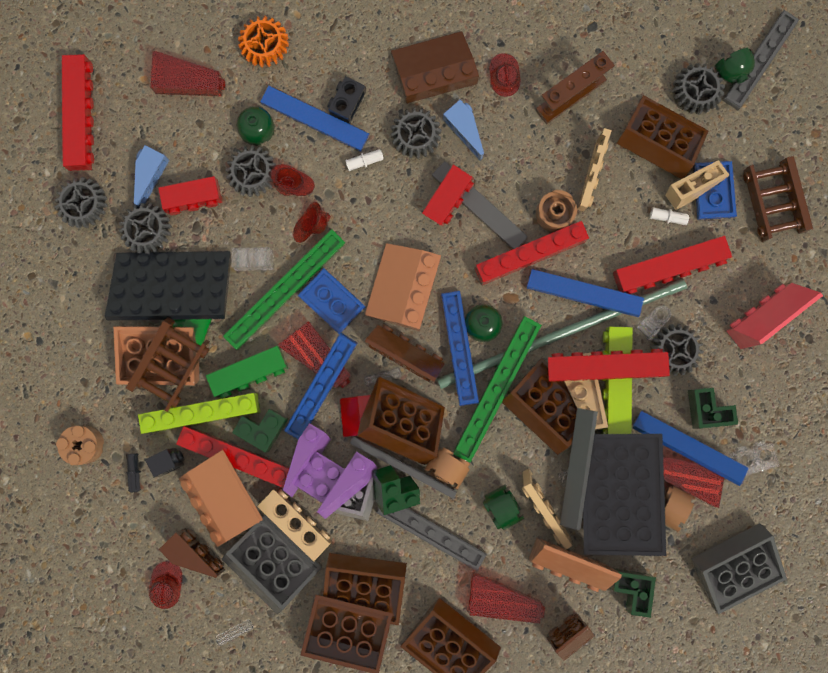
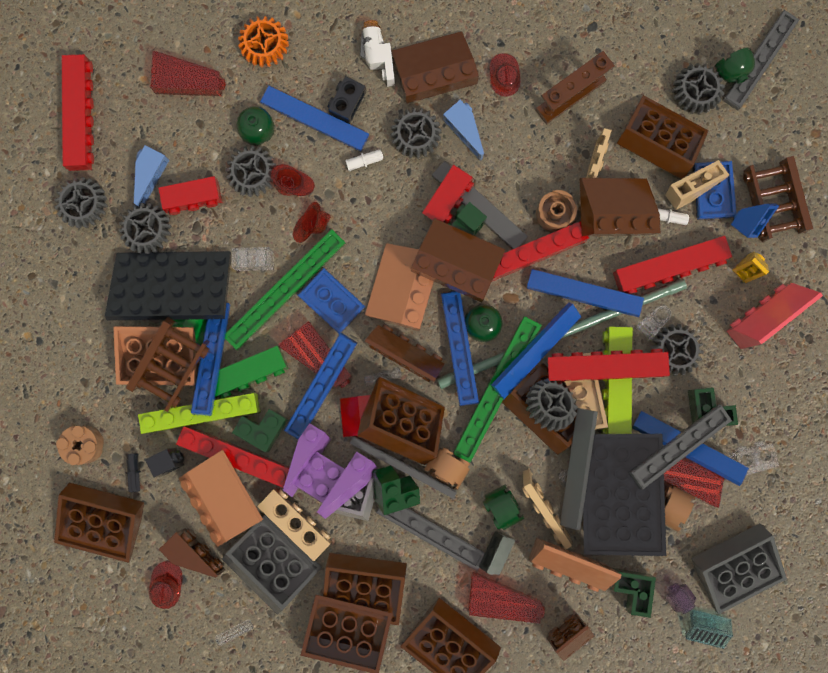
(97, 521): none -> reddish brown slope
(210, 366): none -> blue tile
(376, 52): none -> white plate
(457, 260): none -> reddish brown slope
(469, 219): none -> dark green brick
(496, 553): none -> pearl dark grey panel
(536, 350): none -> blue tile
(561, 410): none -> dark grey gear
(618, 207): none -> reddish brown slope
(680, 446): none -> dark grey tile
(681, 598): none -> head
(709, 629): none -> clear light blue panel
(751, 267): none -> yellow slope
(753, 219): none -> blue slope

